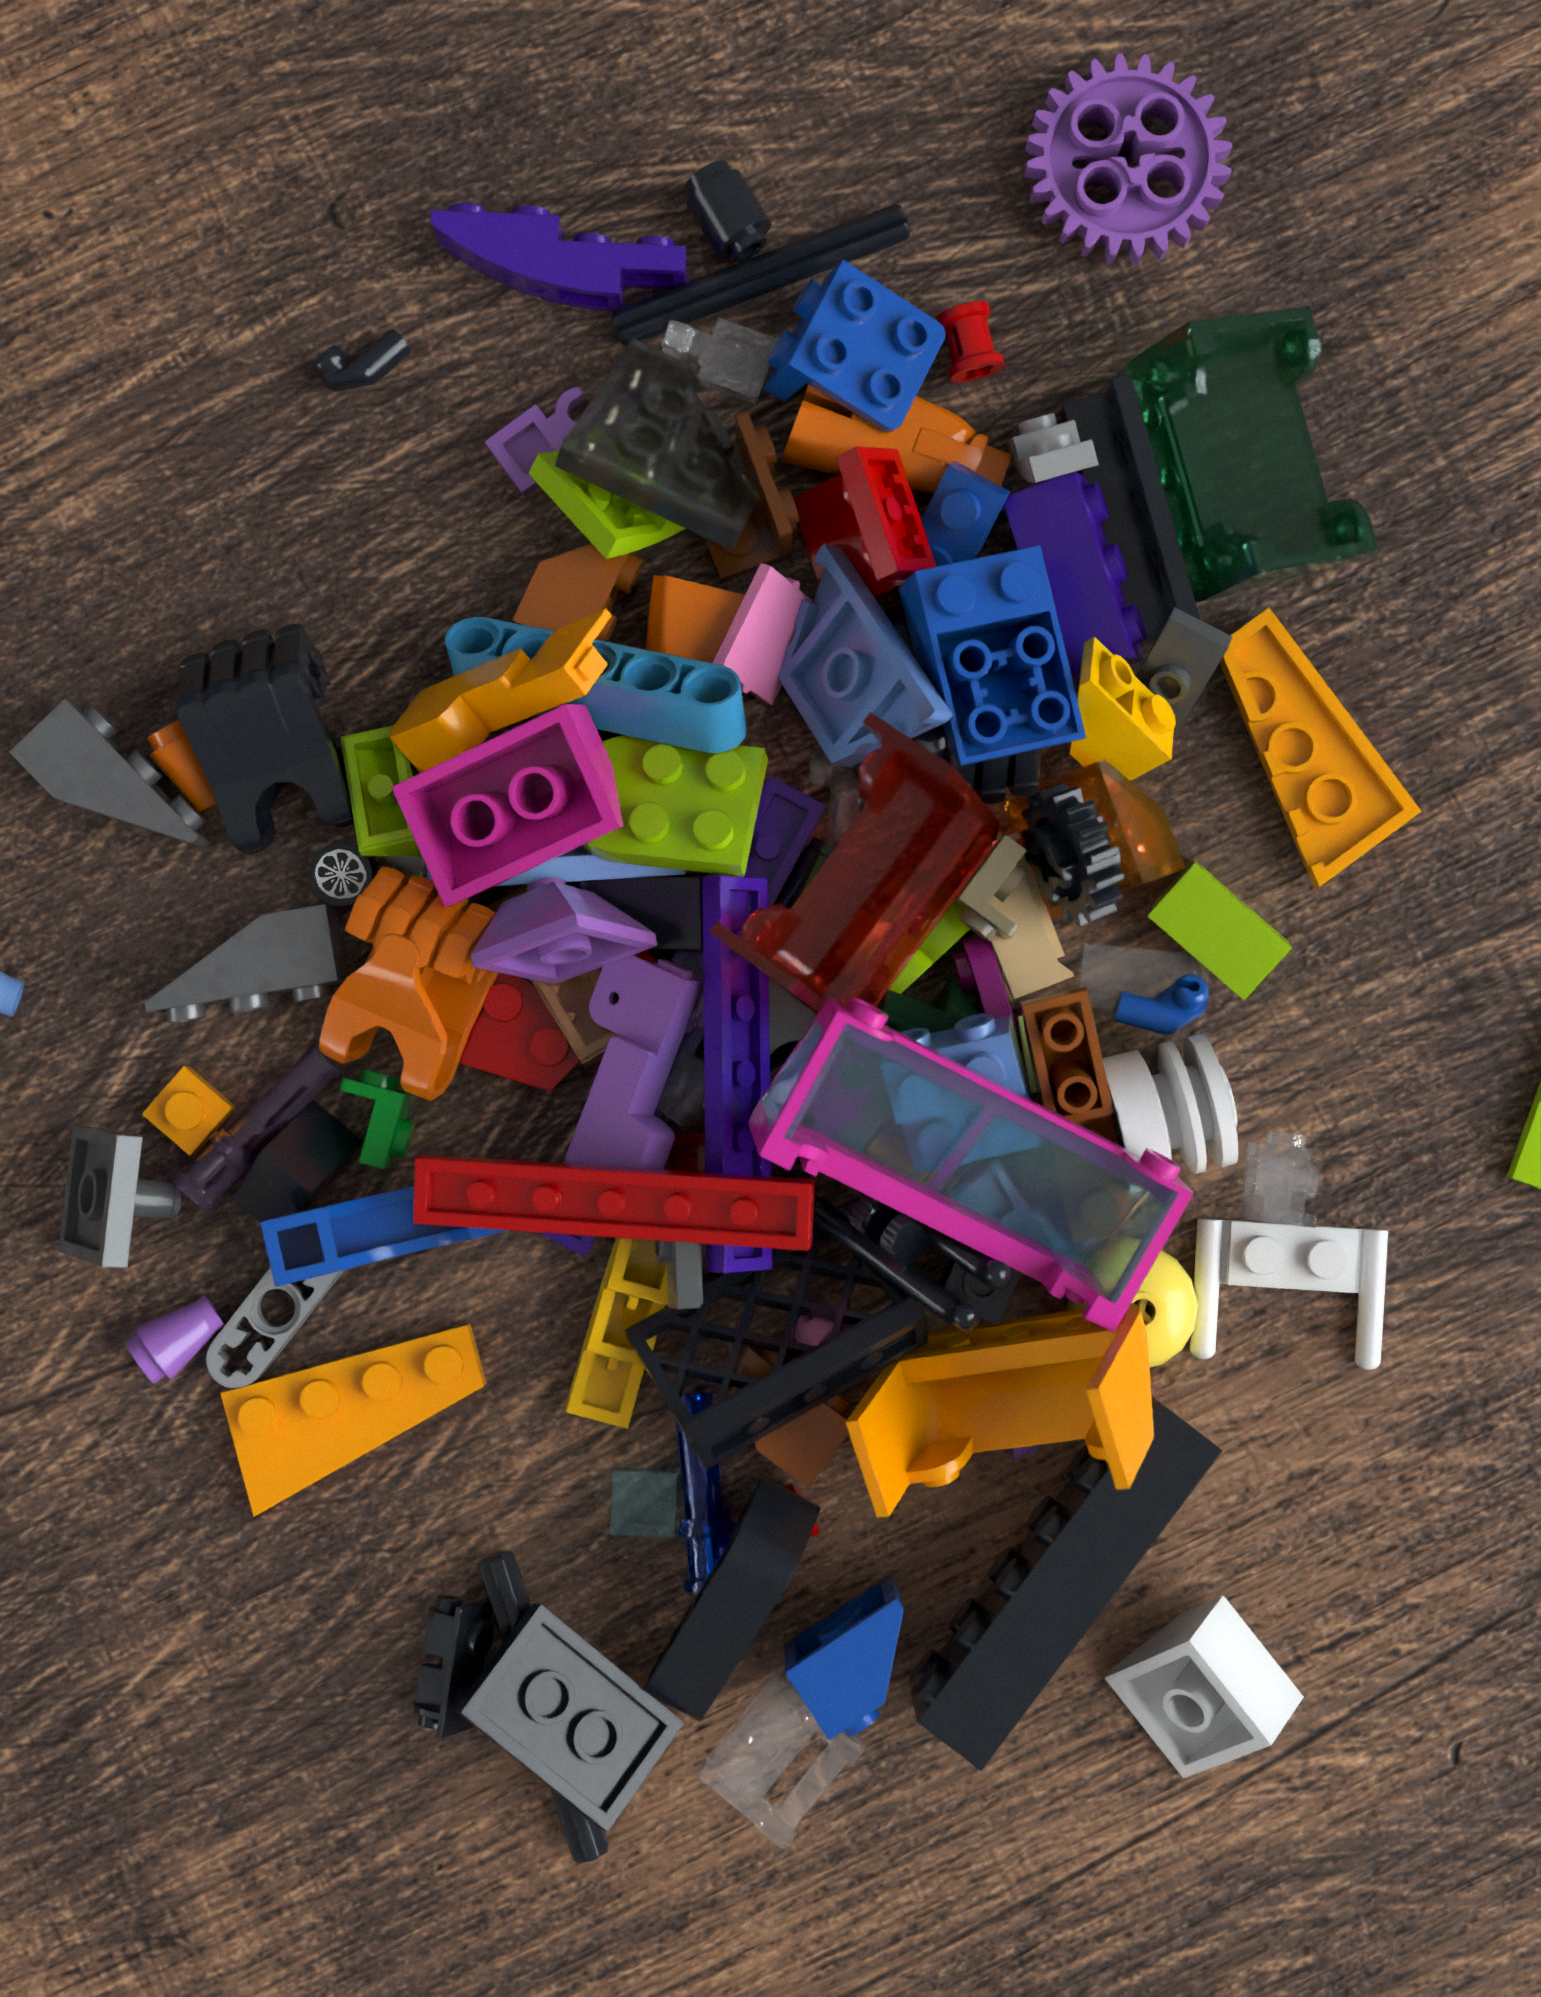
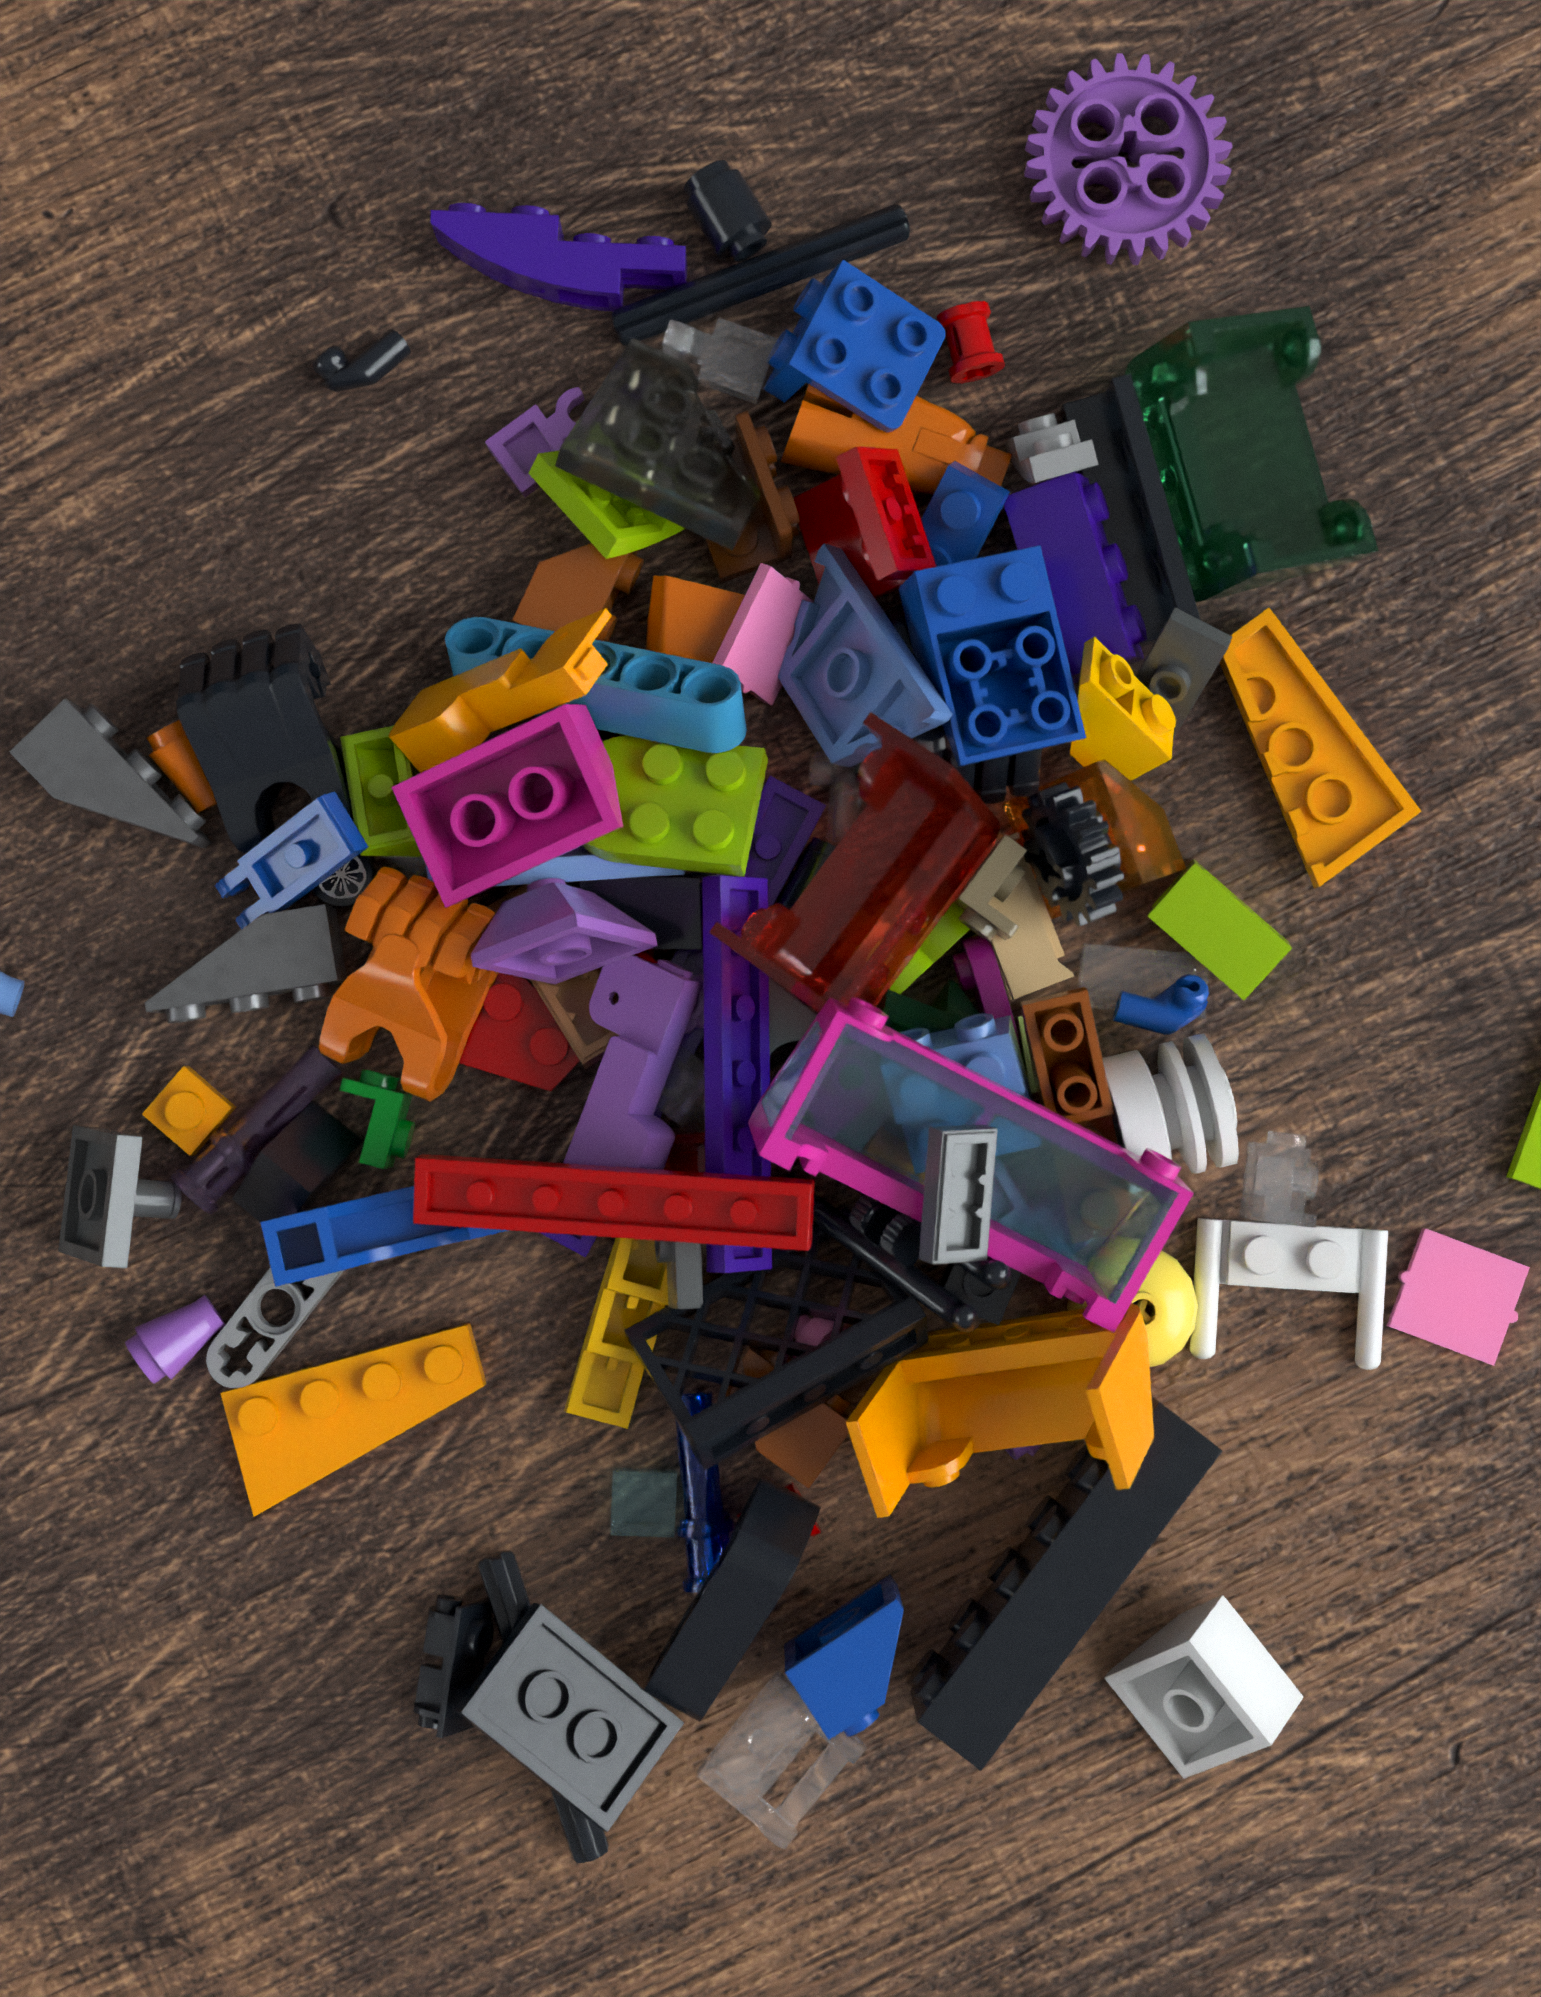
(295, 858): none -> hinge
(958, 1193): none -> plate
(1458, 1296): none -> bright pink piece

